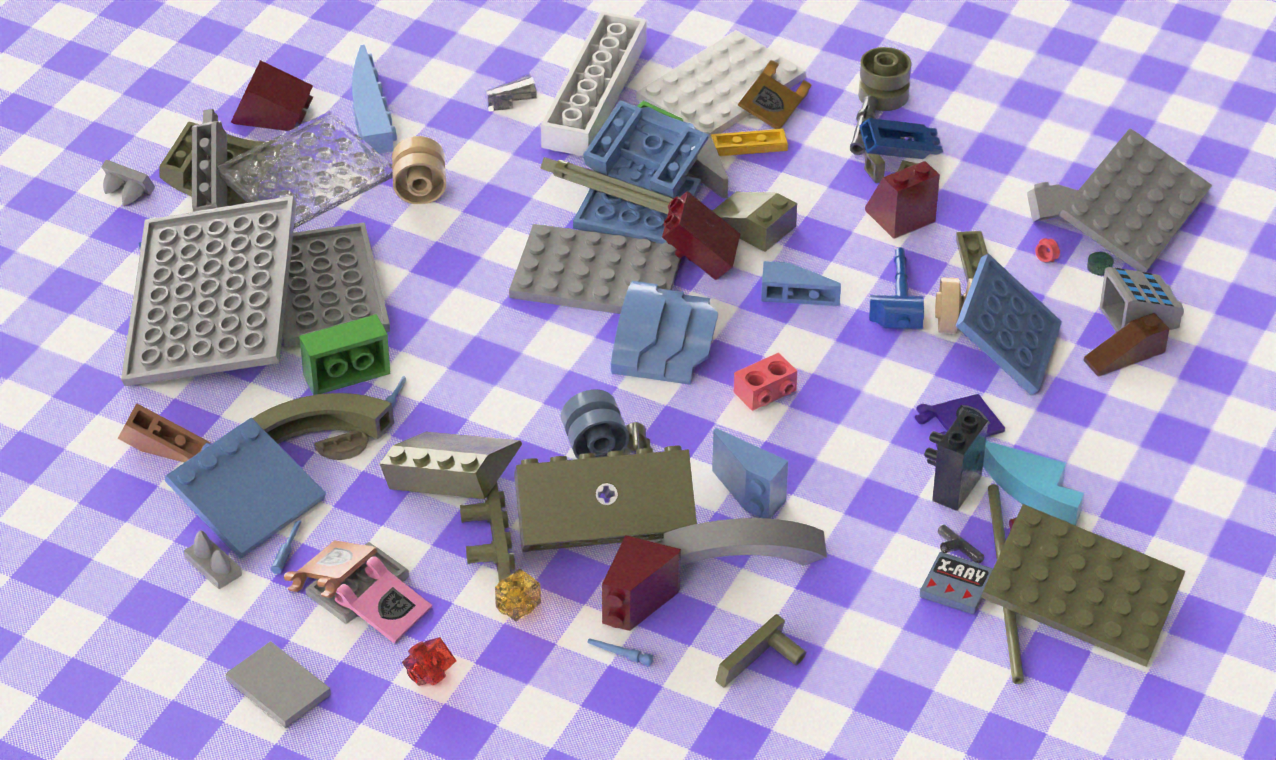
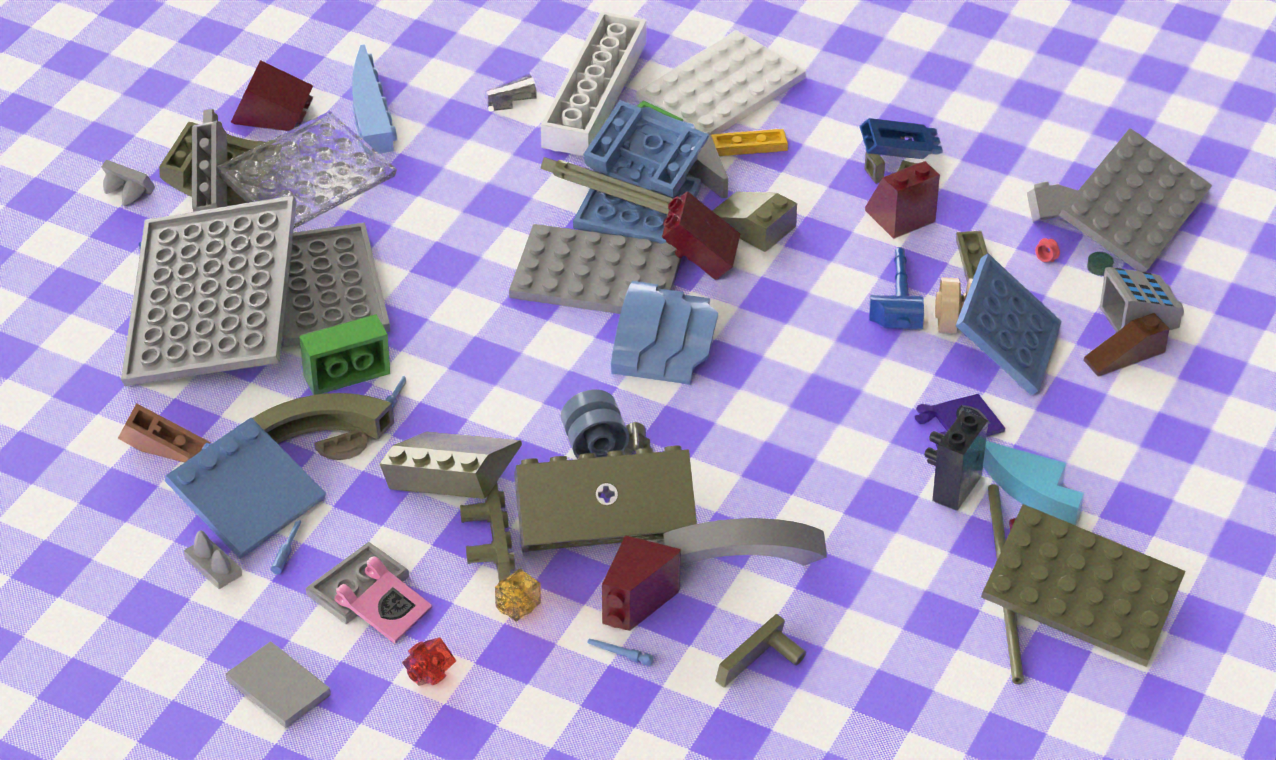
(331, 566): flag -> none
(418, 170): tan wheel -> none
(750, 474): medium blue slope -> none
(765, 381): coral brick -> none
(772, 100): pearl gold flag -> none
(793, 284): medium blue slope -> none
(867, 111): dark grey pin -> none
(886, 77): olive wheel -> none
(955, 543): clear smoke piece -> none
(955, 583): sand blue tile -> none

